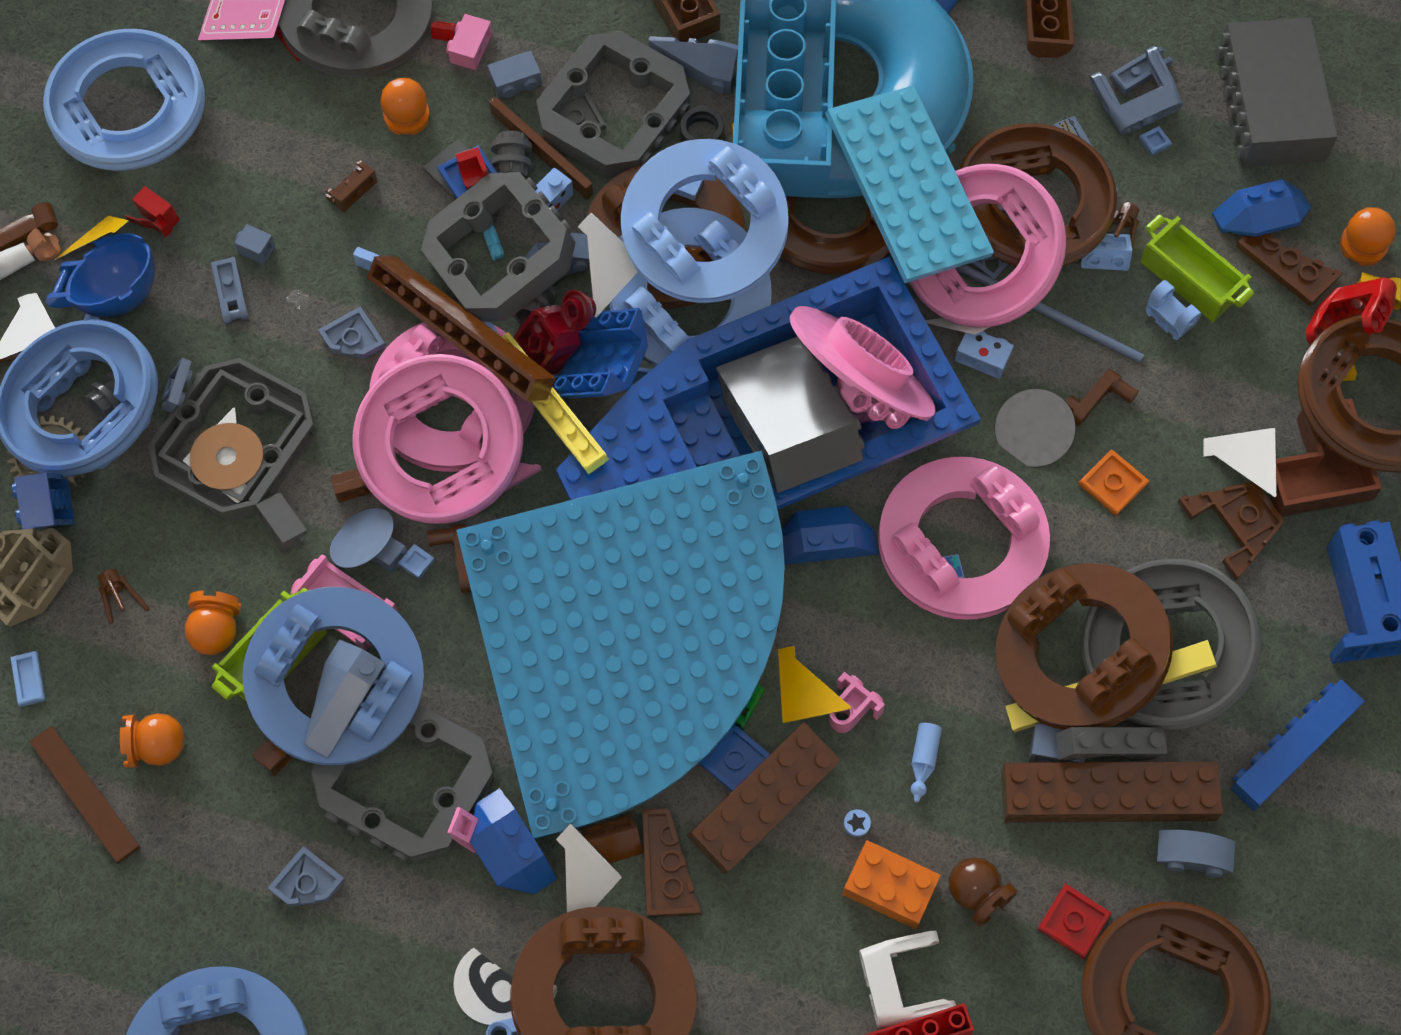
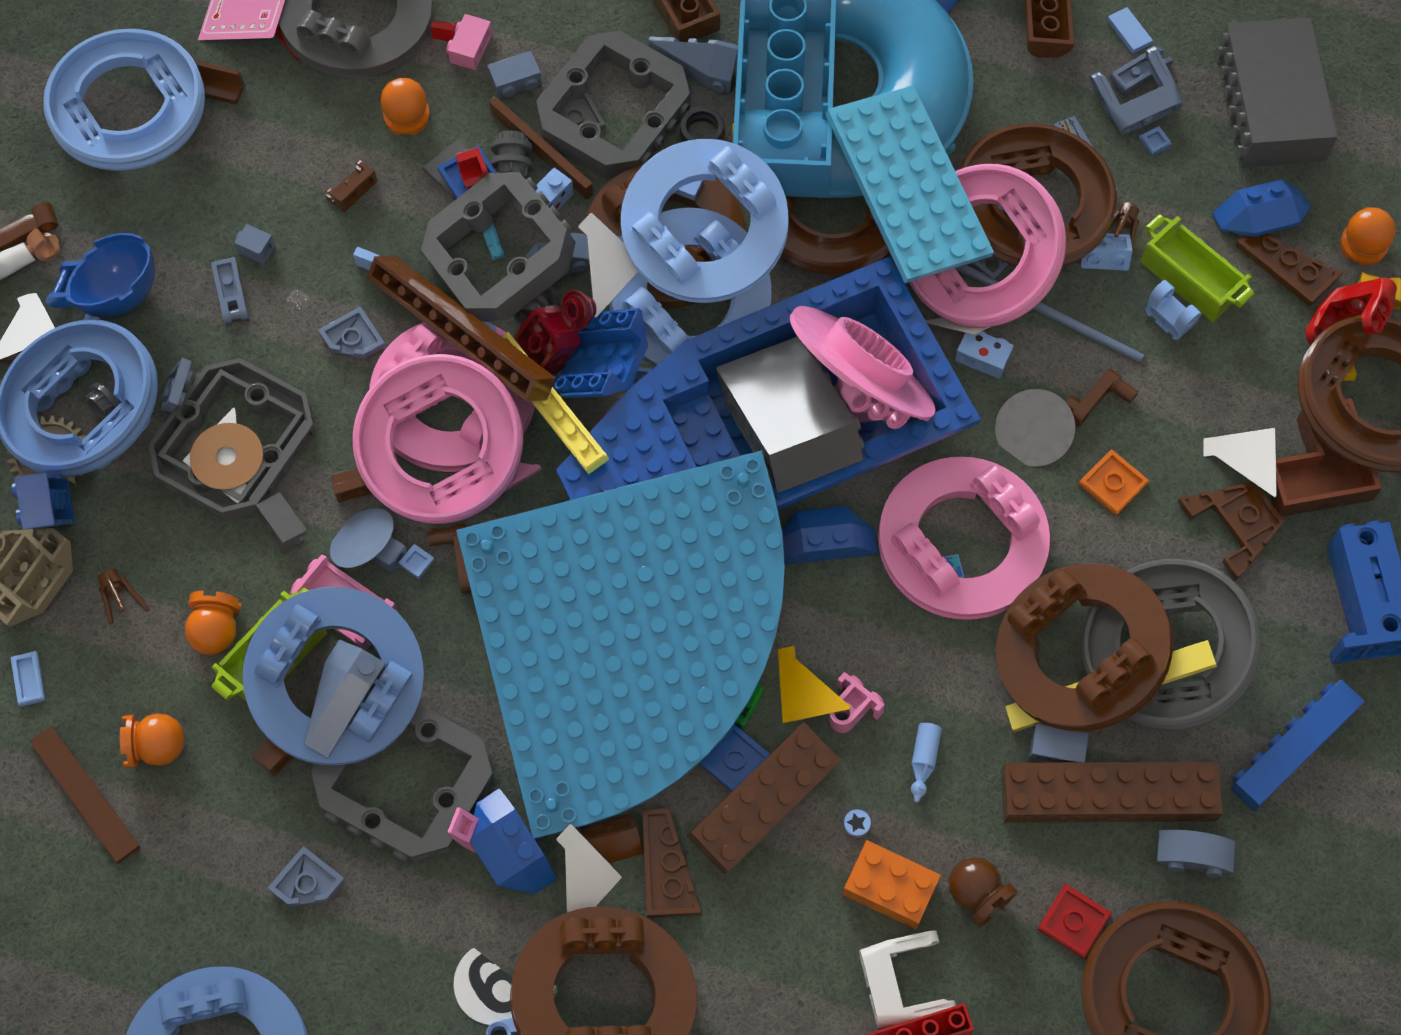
(107, 225): yellow sticker -> none
(156, 209): red piece -> none
(221, 82): none -> reddish brown panel
(1093, 742): dark grey arch -> none
(1129, 30): none -> light blue tile

